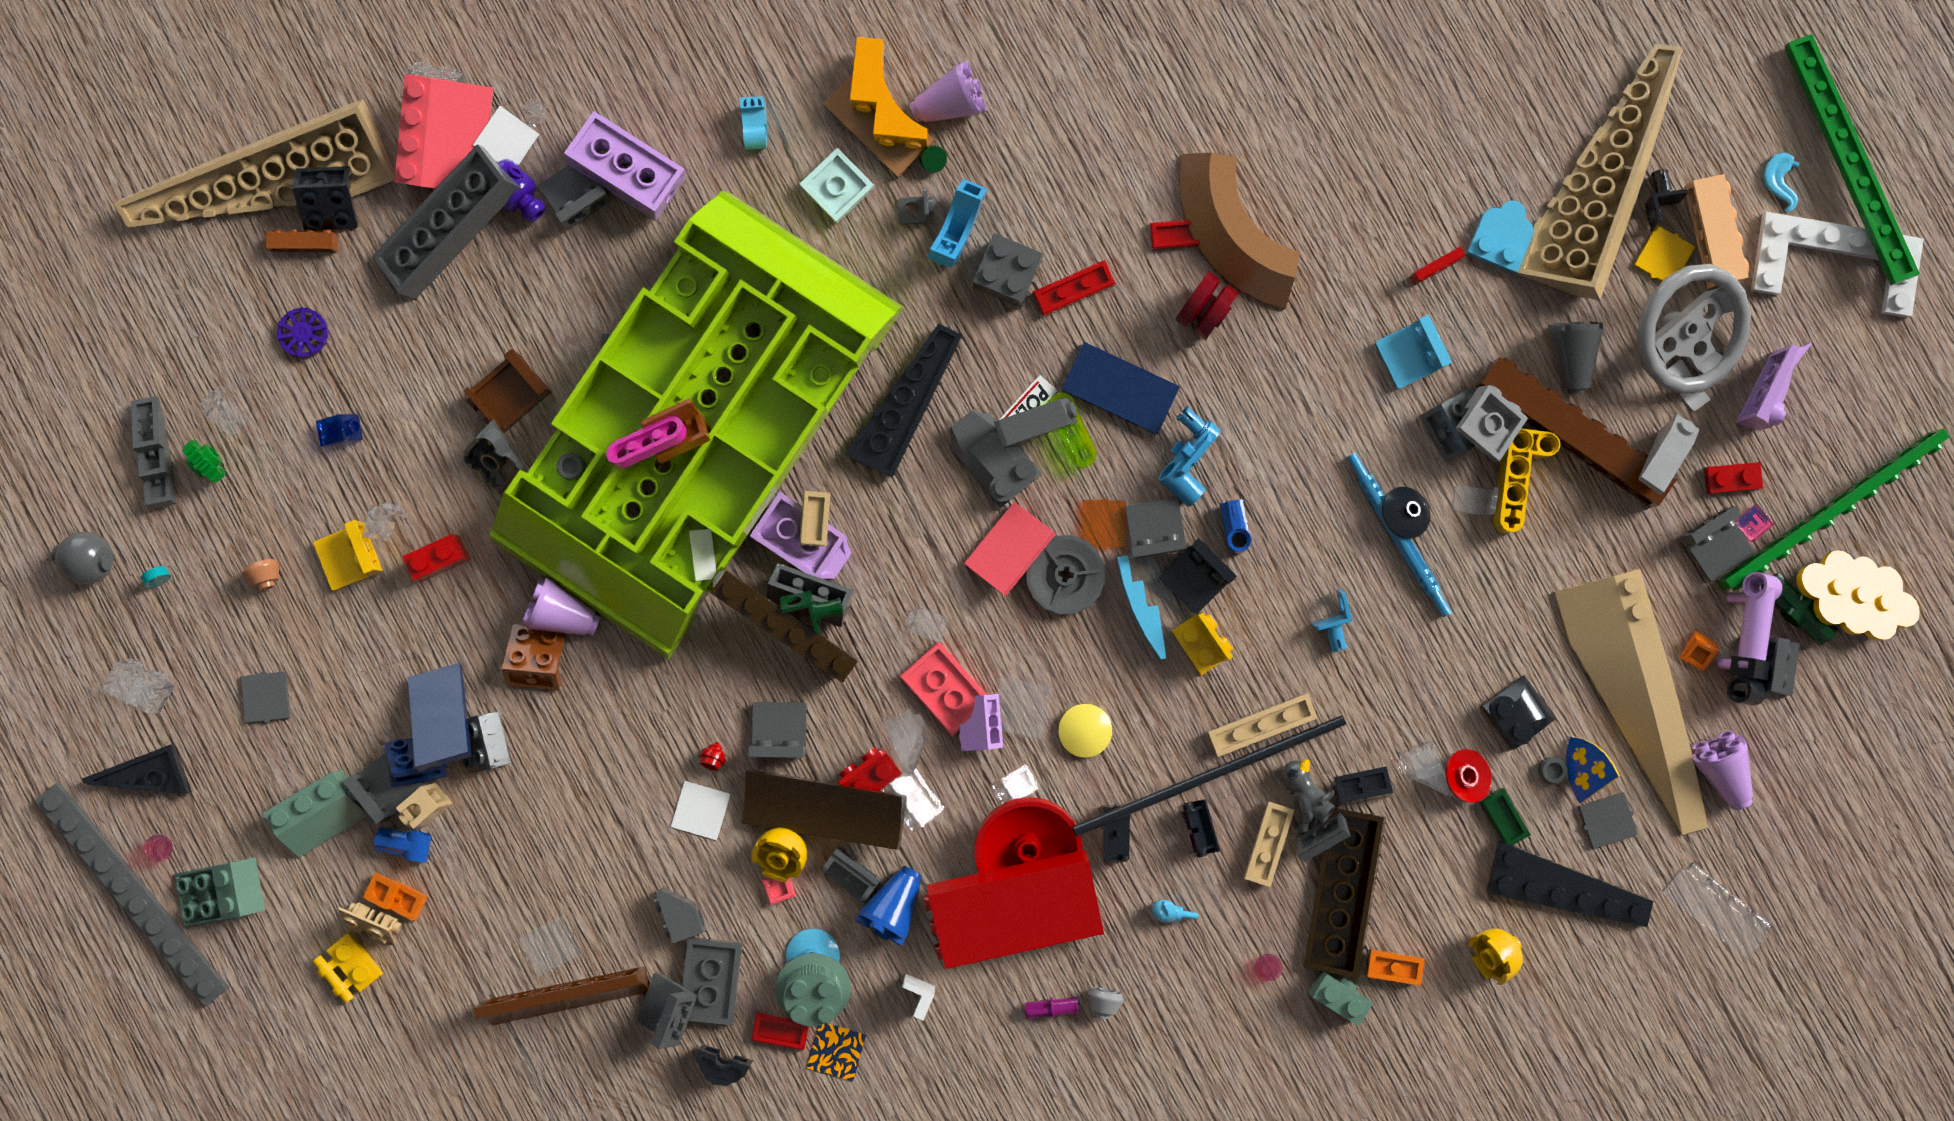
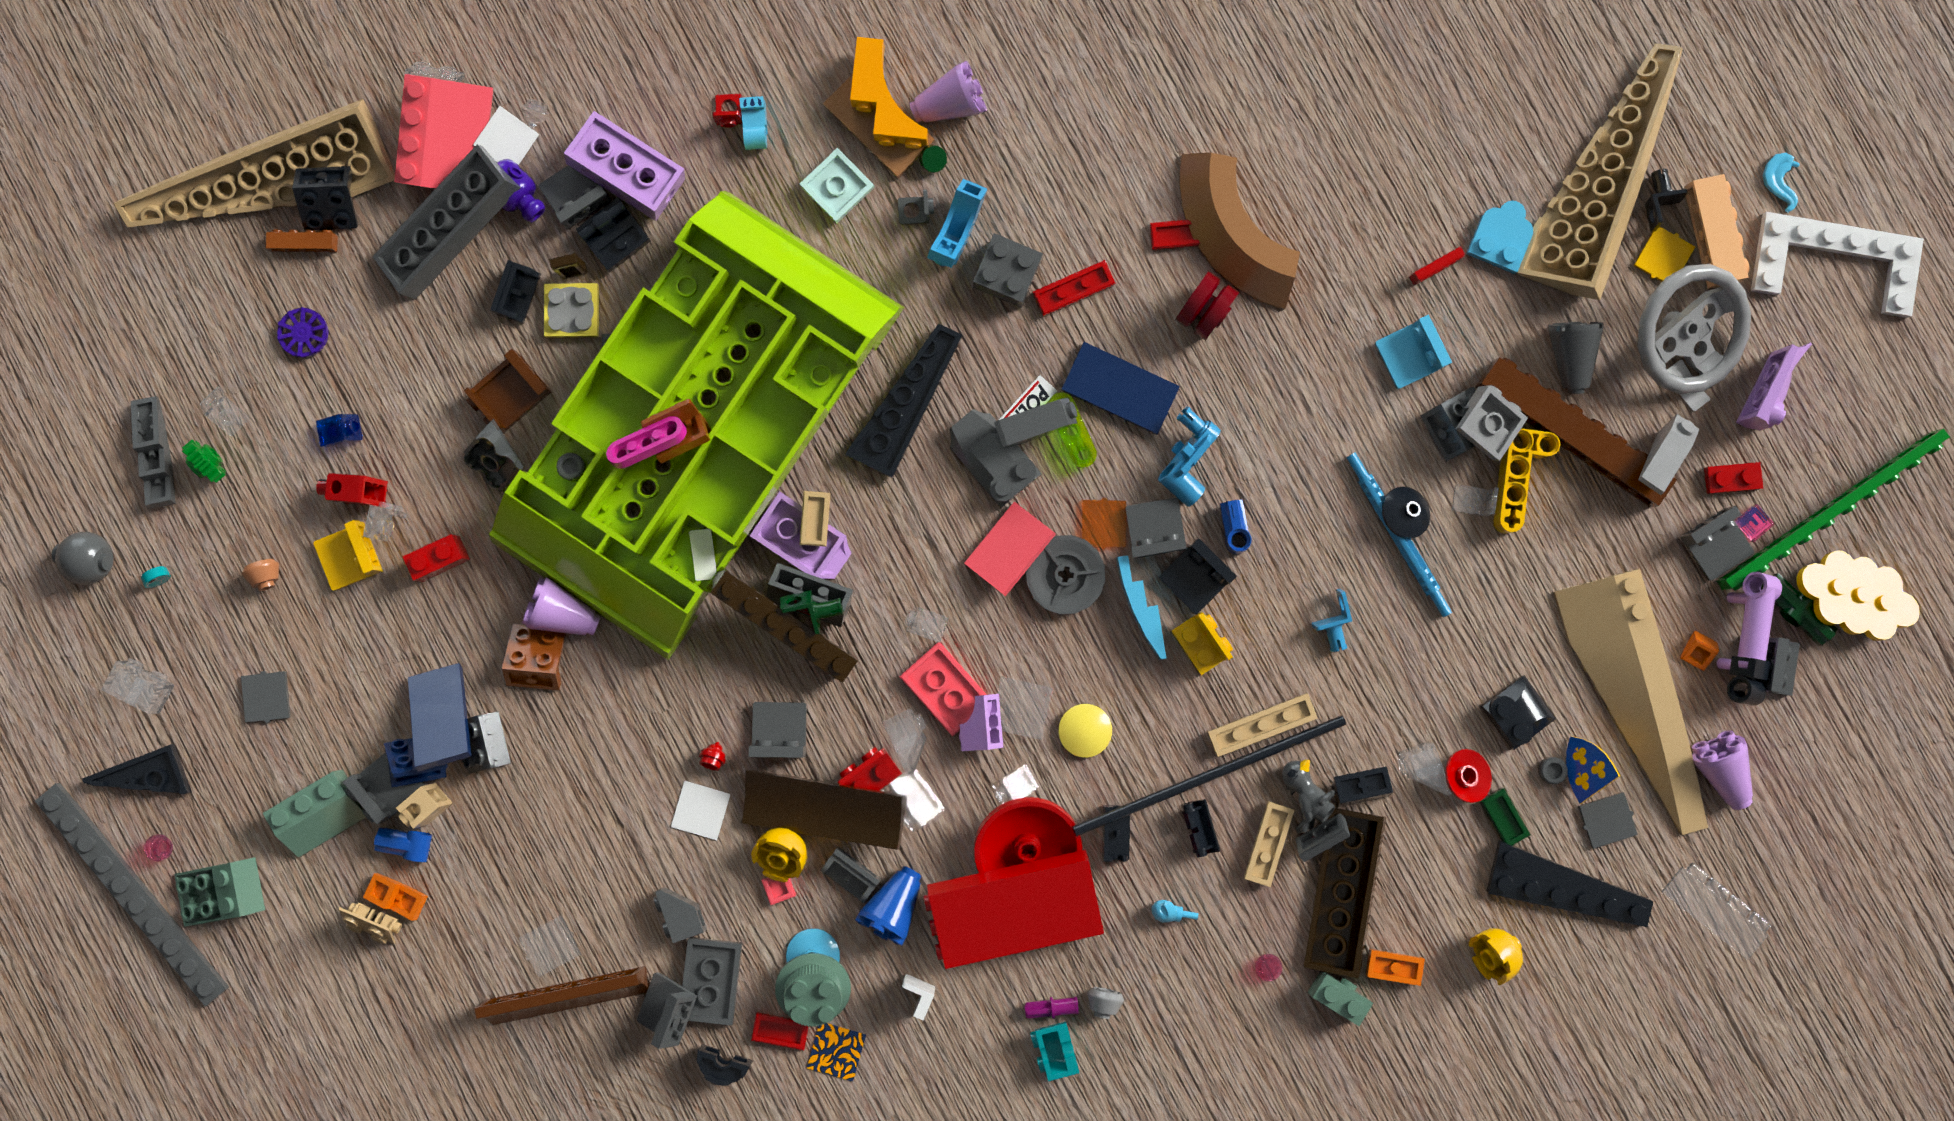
(352, 489): none -> red torso
(353, 961): yellow plate -> none
(515, 291): none -> black hinge
(568, 266): none -> dark brown tile
(571, 310): none -> light grey piece
(613, 234): none -> black plate
(727, 118): none -> red bracket
(1056, 1051): none -> teal cylinder
(1851, 160): green plate -> none

